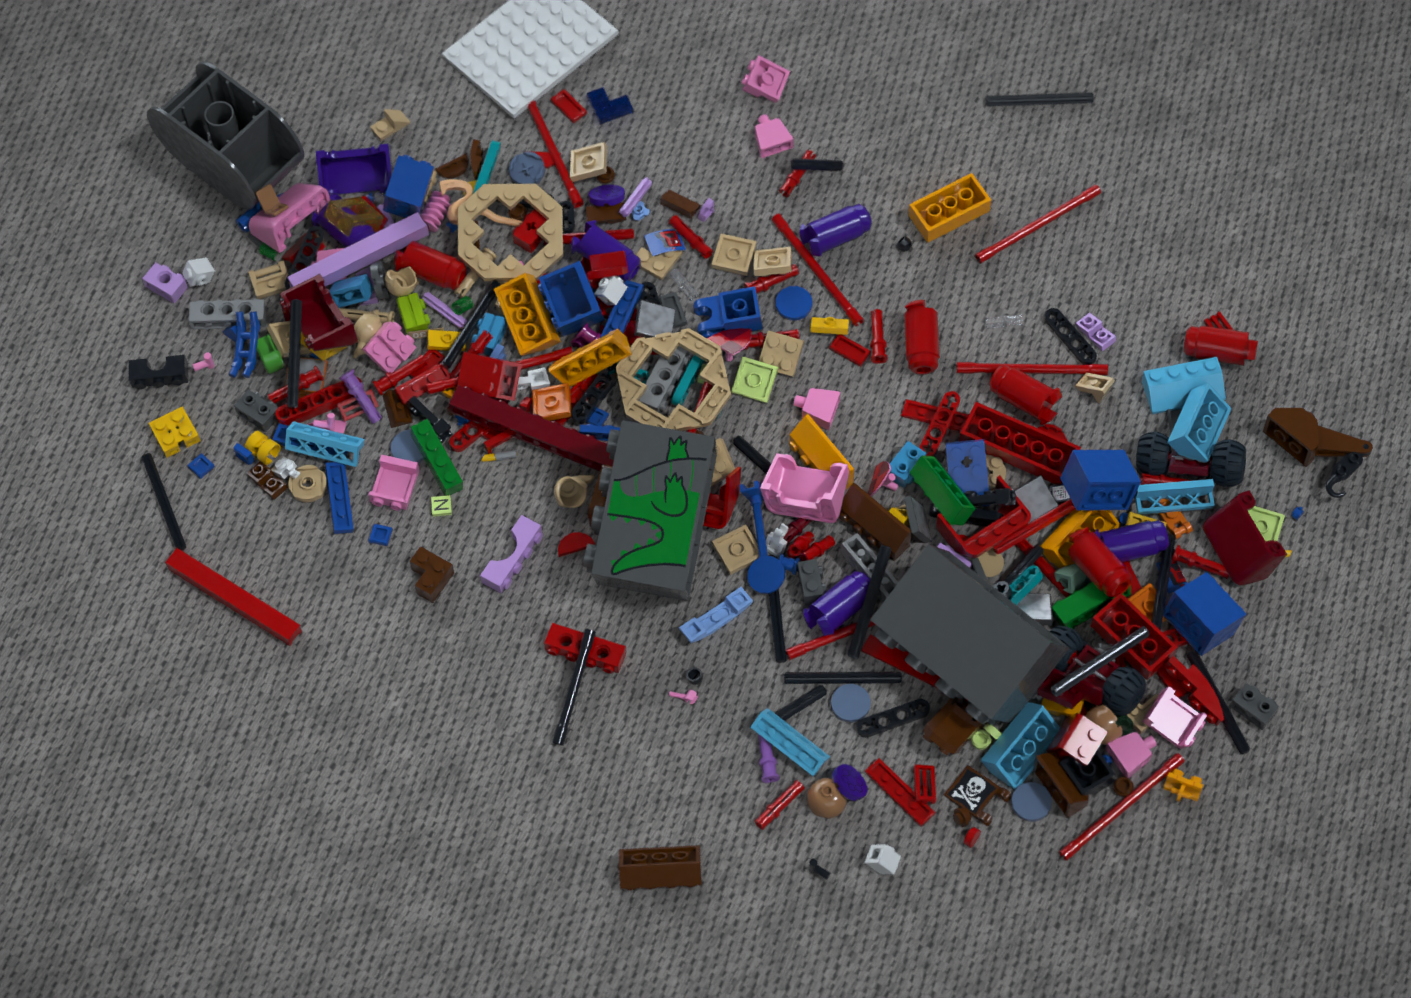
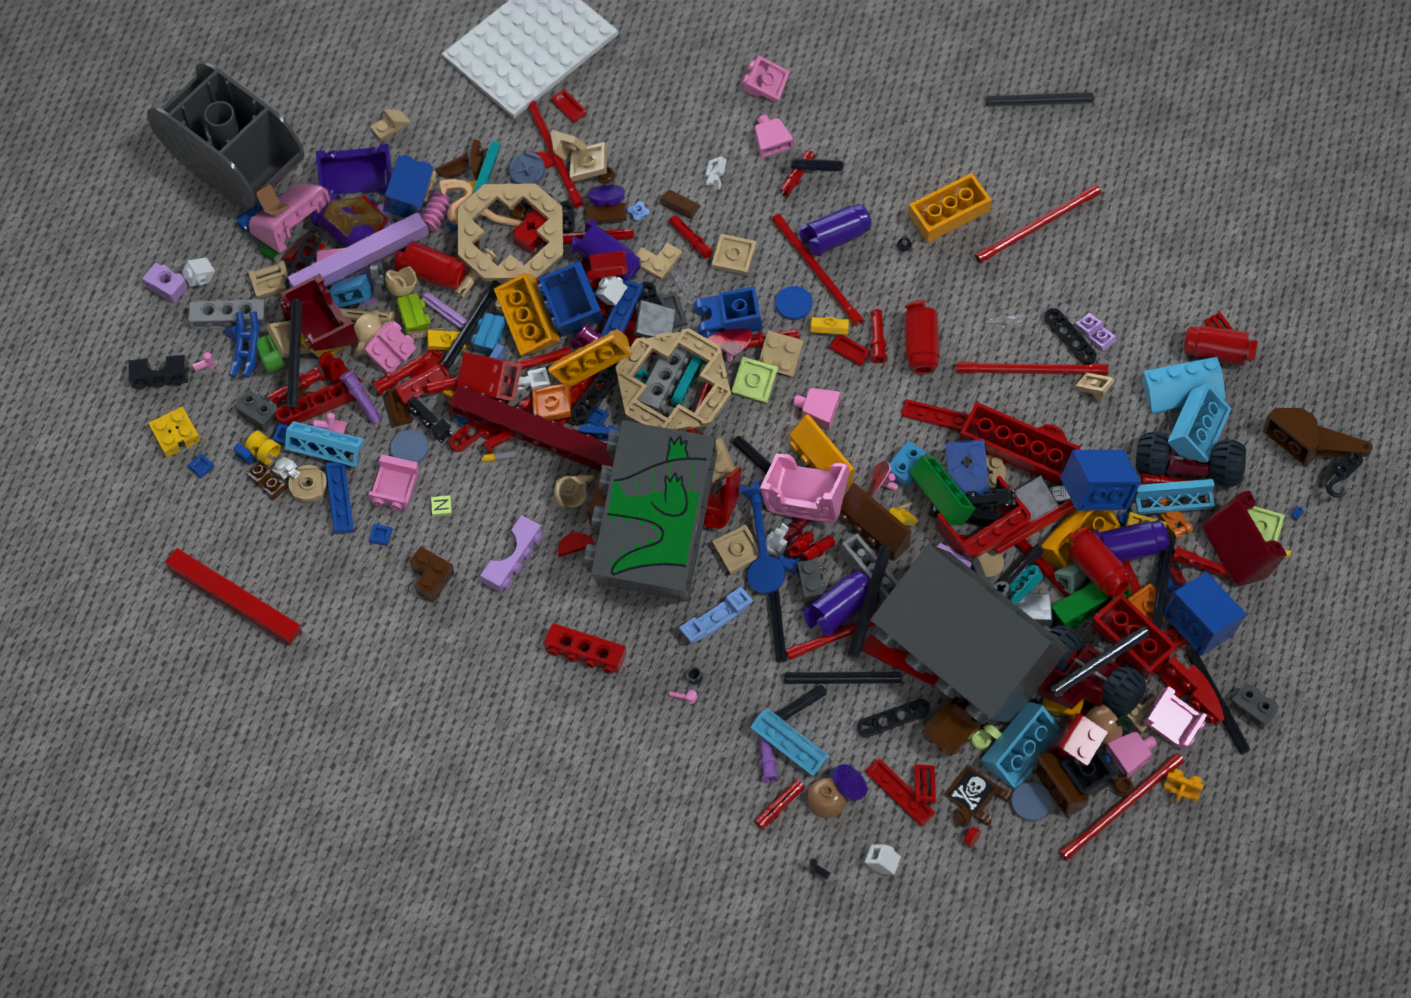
(163, 501): black axle -> none
(332, 367): none -> red piece
(352, 399): red tile -> none
(436, 458): green brick -> none
(461, 306): green piece -> none
(476, 348): red pin -> none
(564, 143): none -> tan slope
(585, 647): black piece -> none
(606, 109): clear blue plate -> none
(635, 197): lavender axle -> none
(660, 867): reddish brown slope -> none
(664, 241): sticker -> none
(706, 210): lavender tile -> none
(715, 169): none -> white plate
(763, 283): red pin -> none
(772, 261): tan plate -> none
(850, 703): sand blue tile -> none
(917, 519): tile -> none
(940, 425): red beam -> none
(1025, 393): red piece -> none

